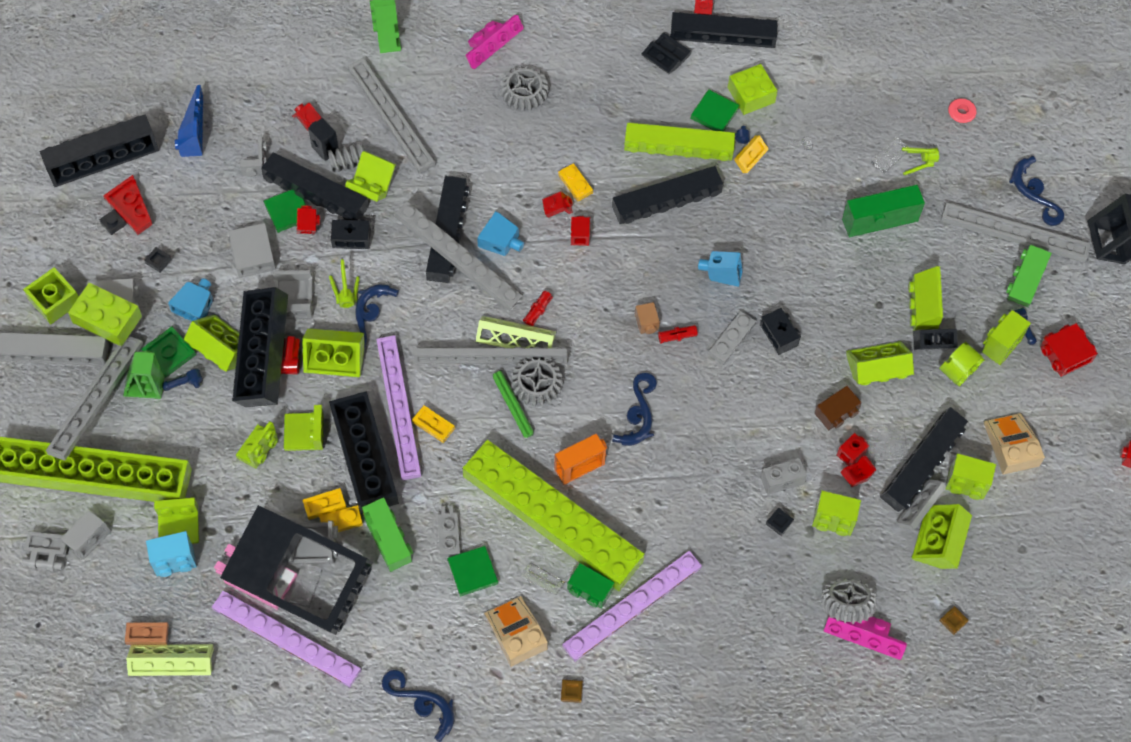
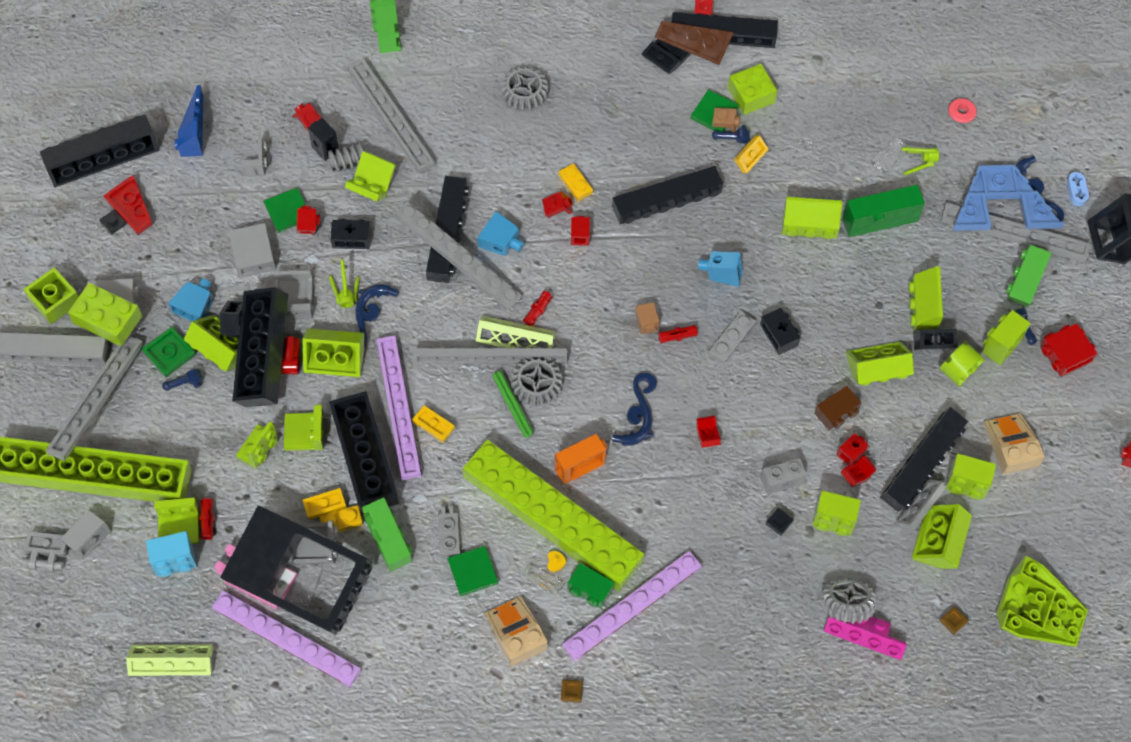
(144, 377): bright green wedge -> none
(147, 633): nougat plate -> none
(158, 259): black plate -> none
(206, 519): none -> red pin
(230, 318): none -> black brick
(314, 187): black brick -> none
(422, 696): dark blue plant -> none
(491, 39): dark pink bracket -> none
(556, 561): none -> yellow piece
(679, 141): lime brick -> none
(700, 41): none -> reddish brown wing
(707, 431): none -> red bracket
(726, 118): none -> medium nougat bracket
(811, 217): none -> lime slope
(1003, 183): none -> medium blue wing
(1040, 606): none -> lime wedge
(1073, 189): none -> light blue beam

